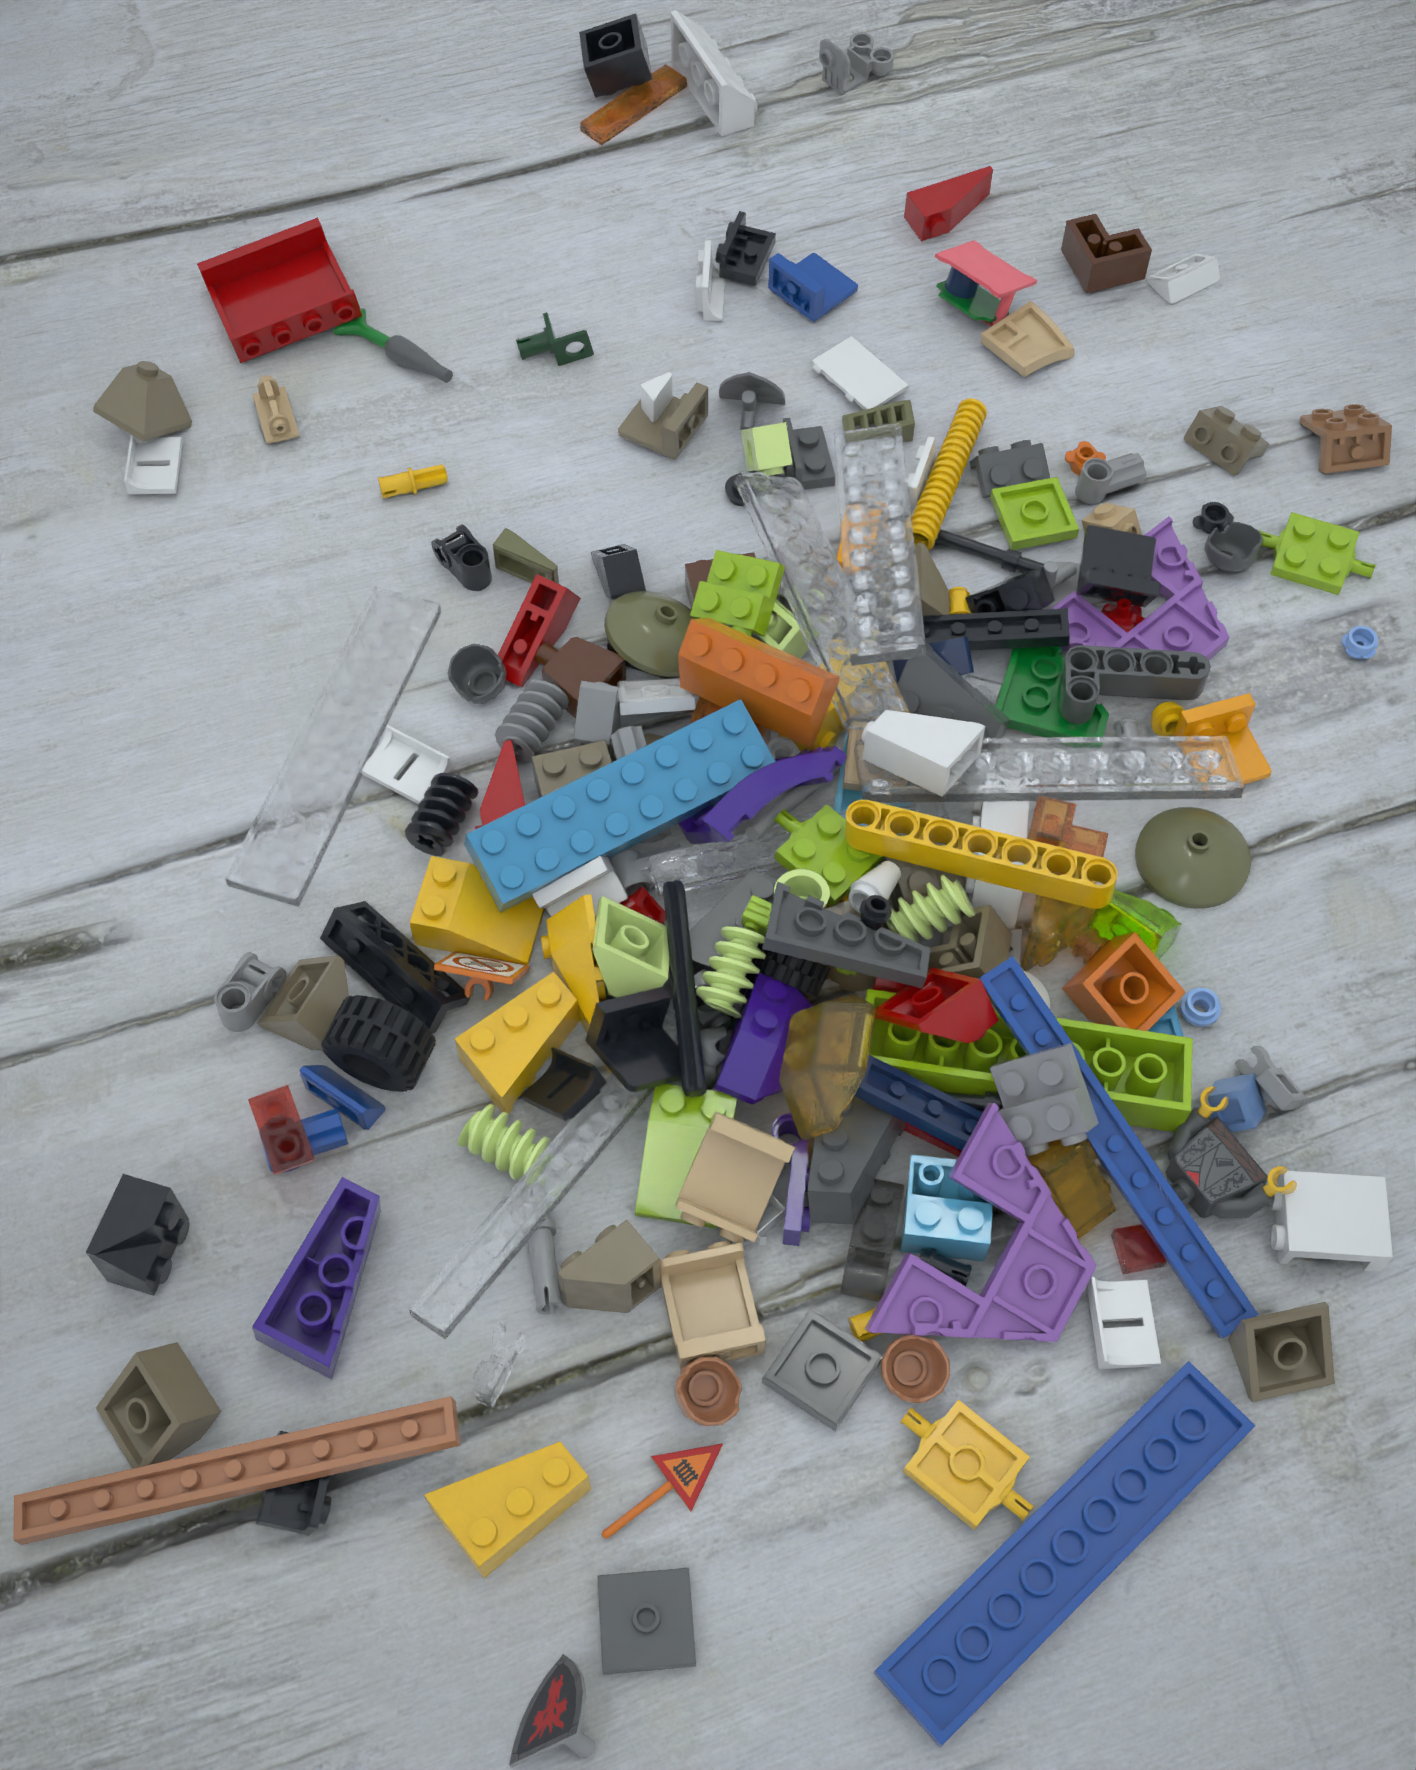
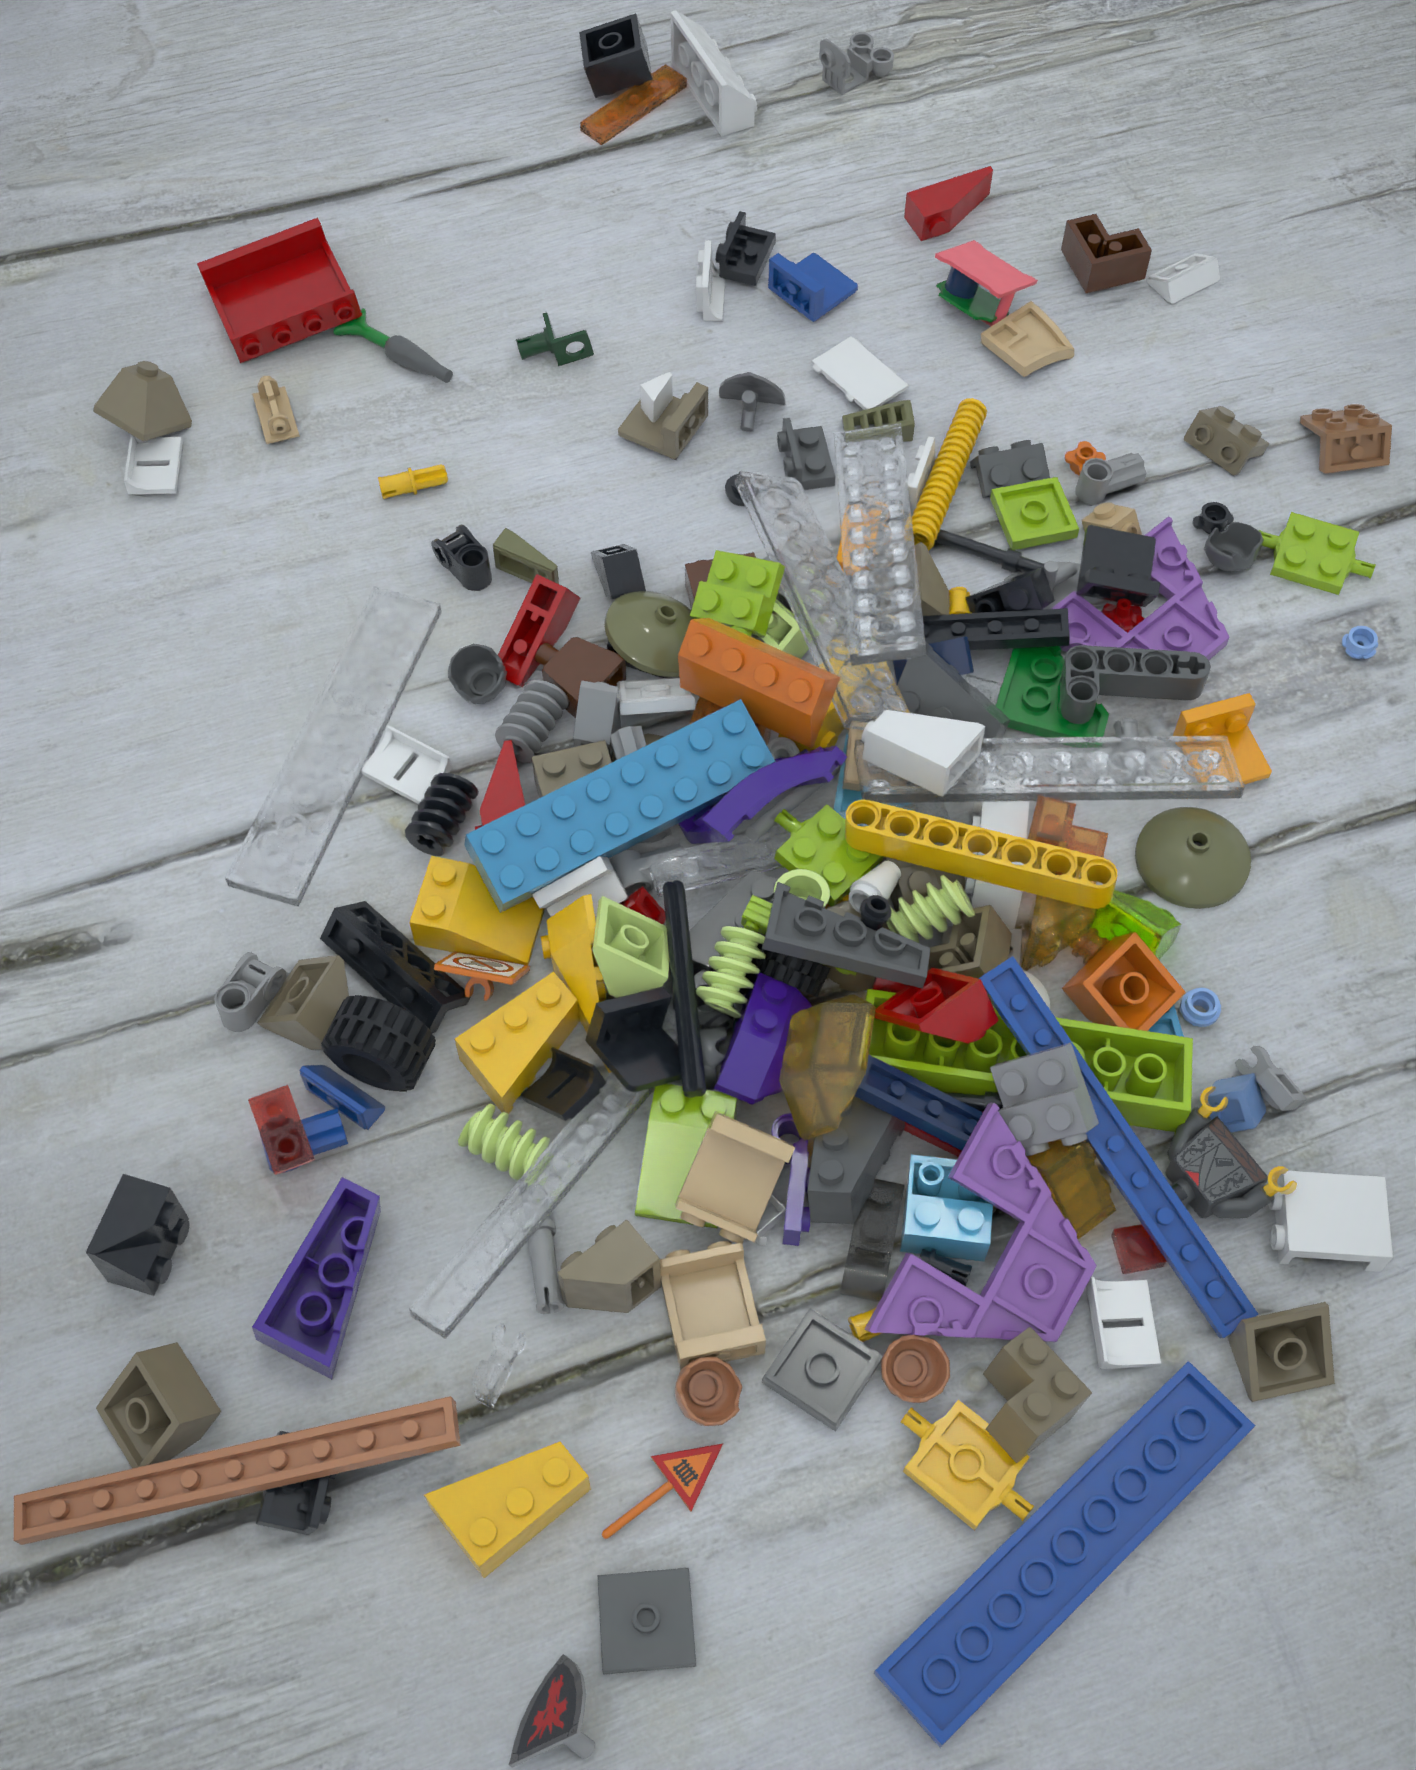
(767, 448): yellowish green brick -> none
(1038, 1392): none -> dark tan brick
(1165, 718): yellow plate -> none

